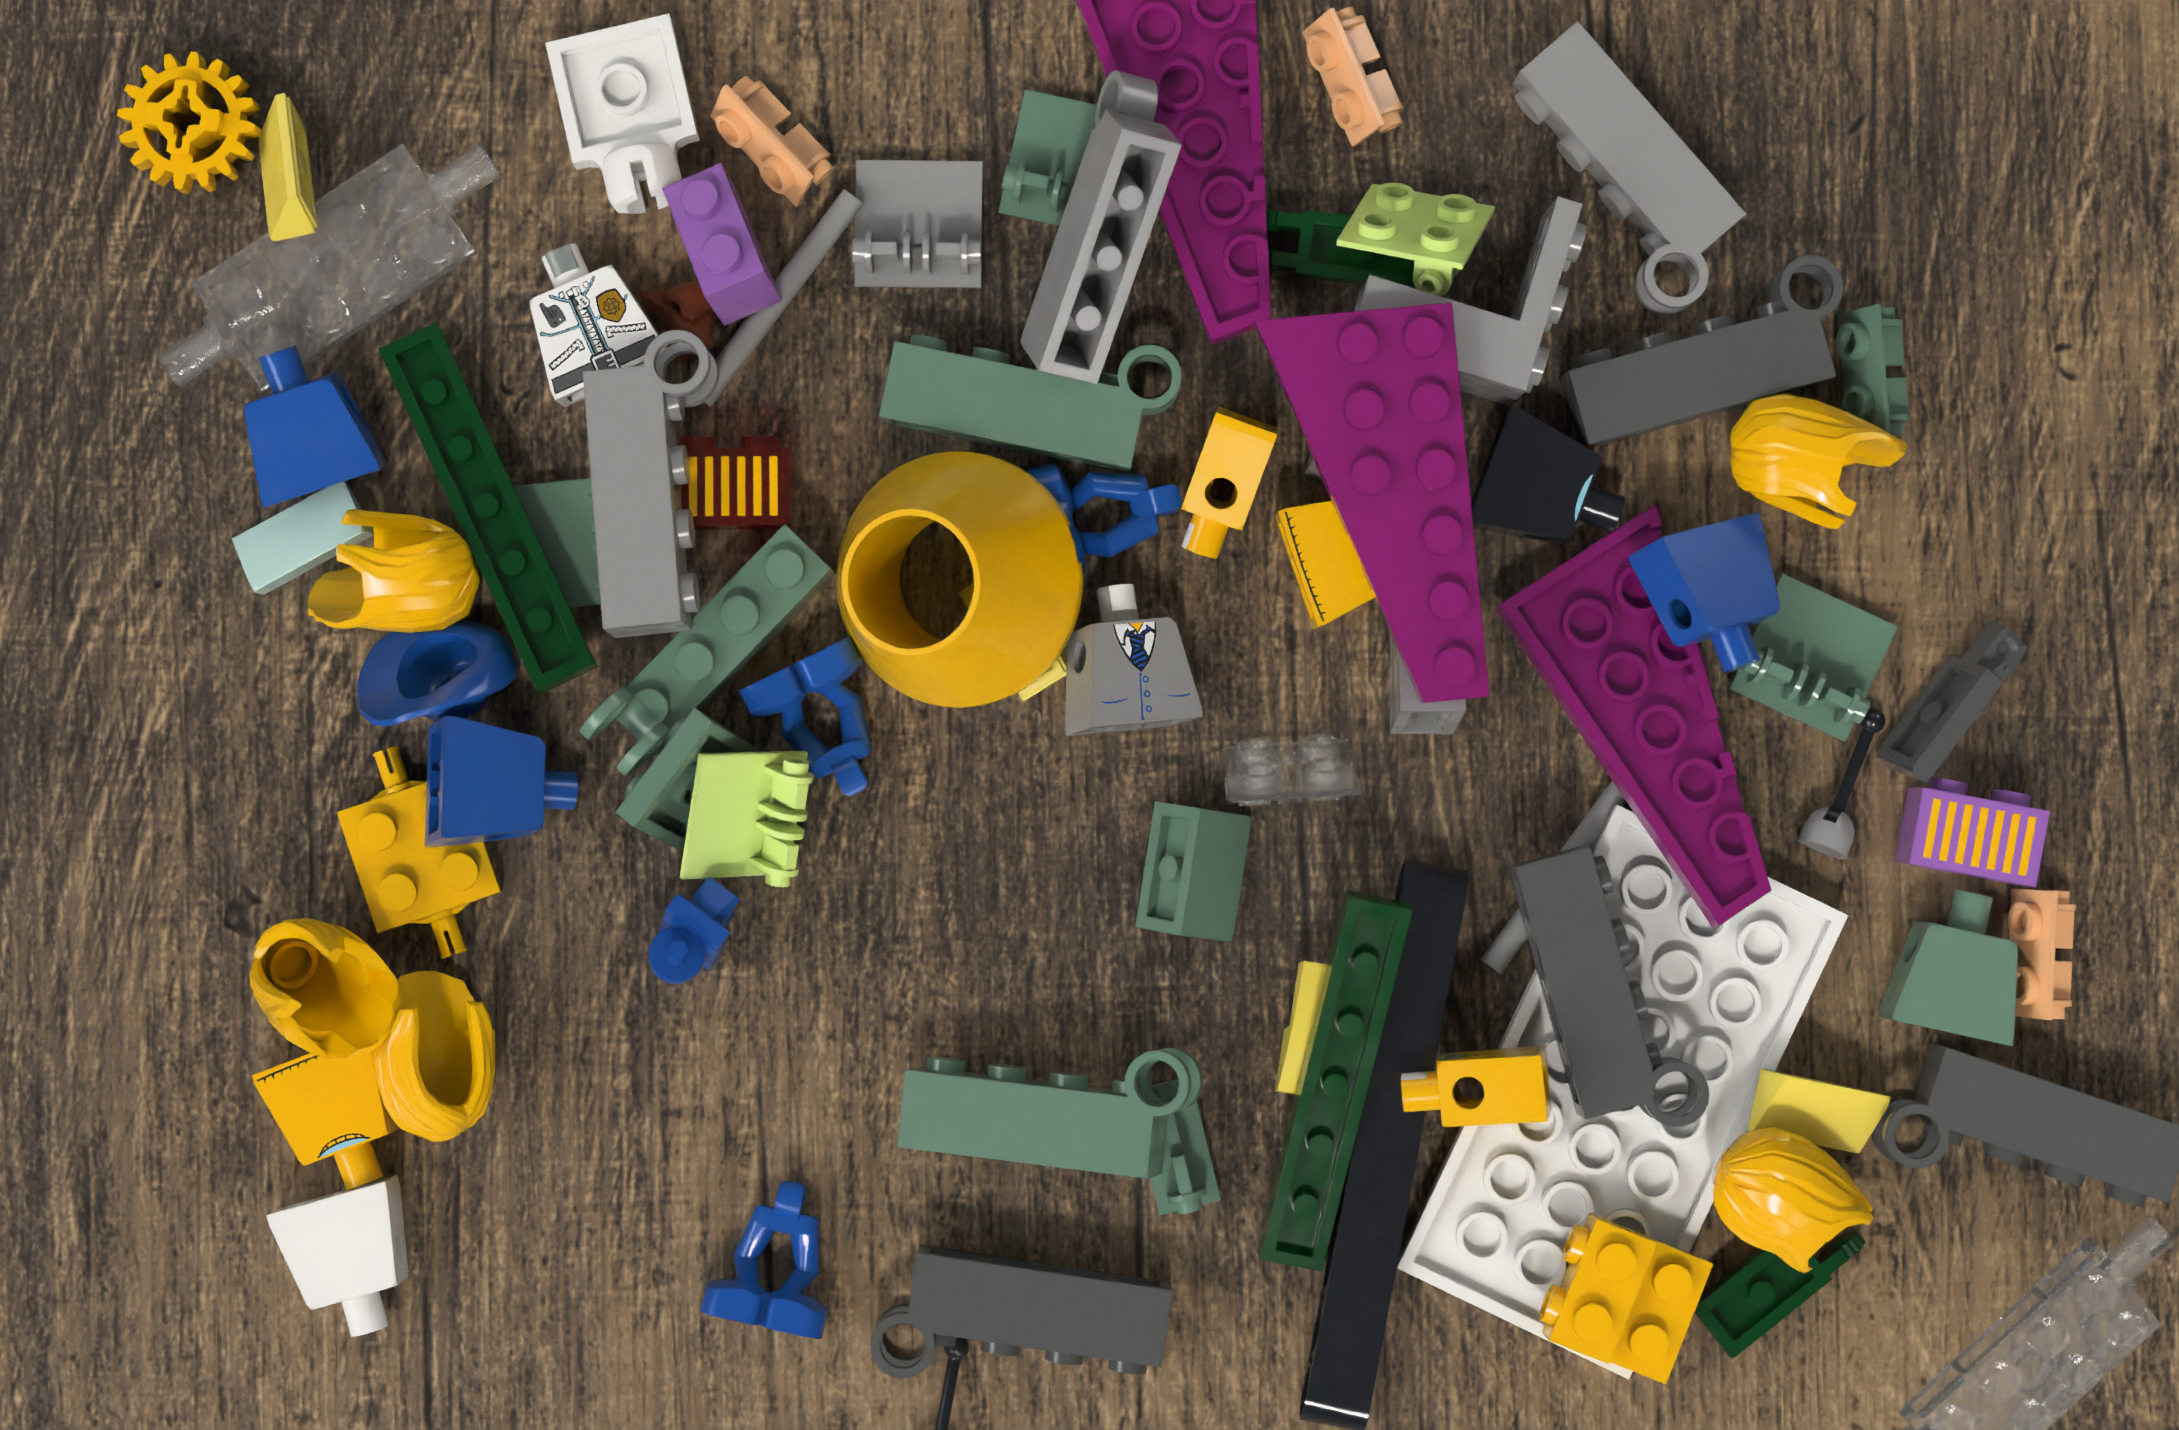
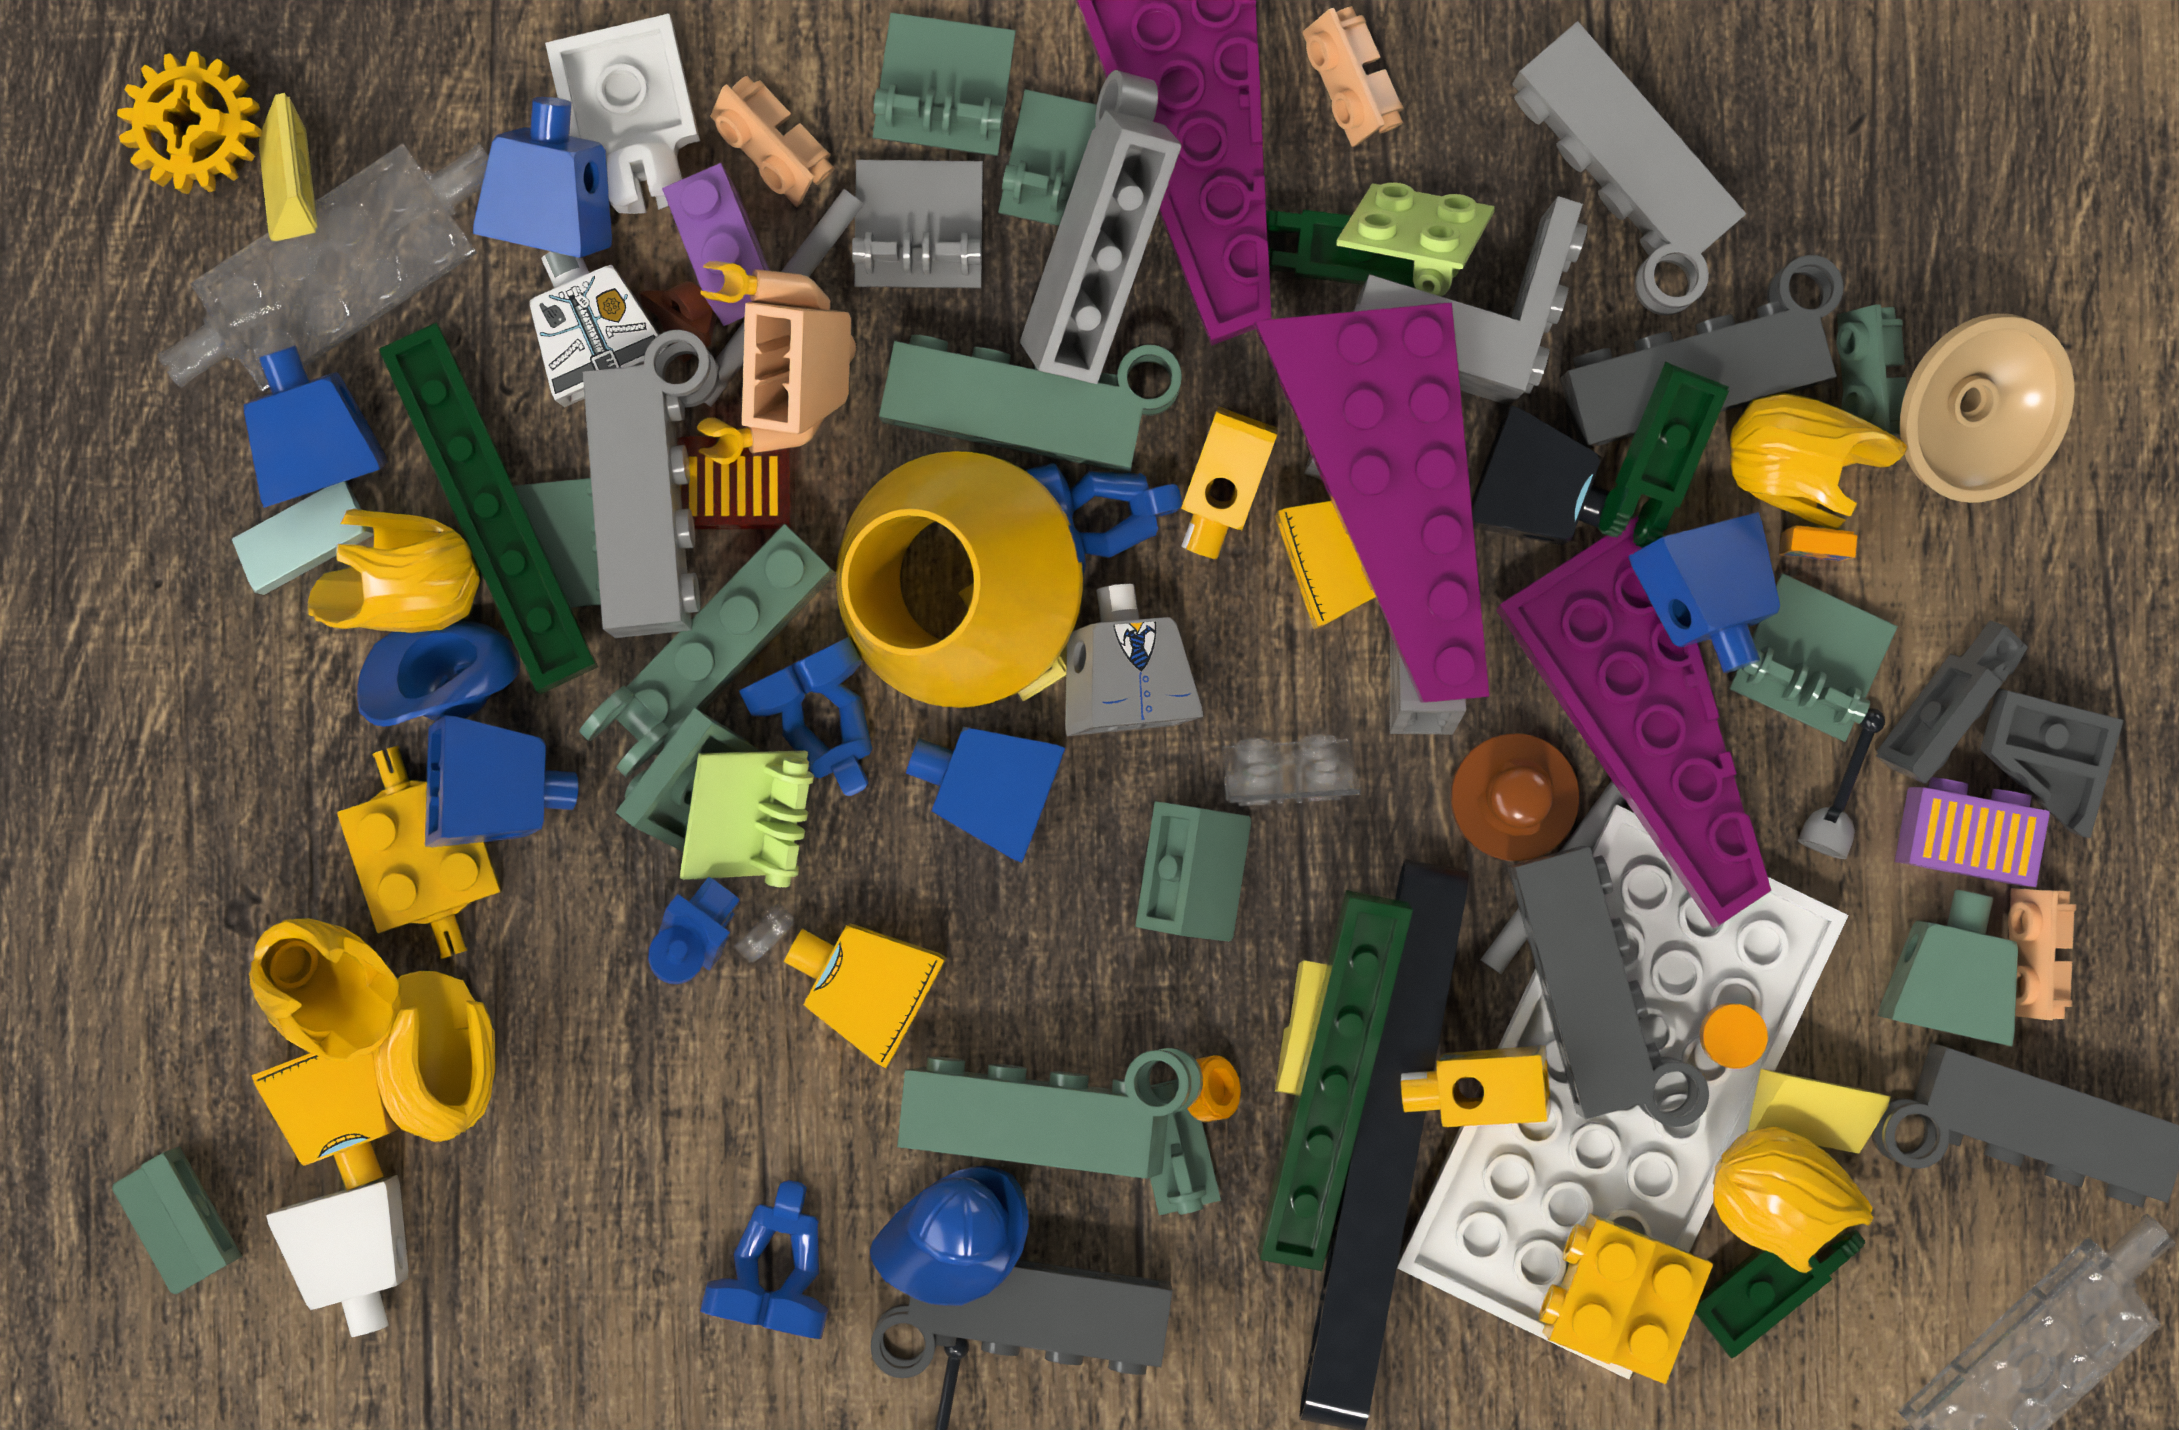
(176, 1220): none -> sand green panel
(546, 186): none -> torso
(765, 933): none -> clear tile
(791, 365): none -> light nougat torso
(866, 985): none -> yellow torso
(943, 84): none -> sand green hinge
(955, 1237): none -> blue hat
(990, 785): none -> blue torso
(1219, 1091): none -> light orange tile
(1514, 797): none -> dark orange plate
(1663, 453): none -> dark green hinge
(1733, 1035): none -> light orange tile
(1818, 543): none -> light orange tile
(2012, 411): none -> tan dish
(2053, 754): none -> dark grey wing

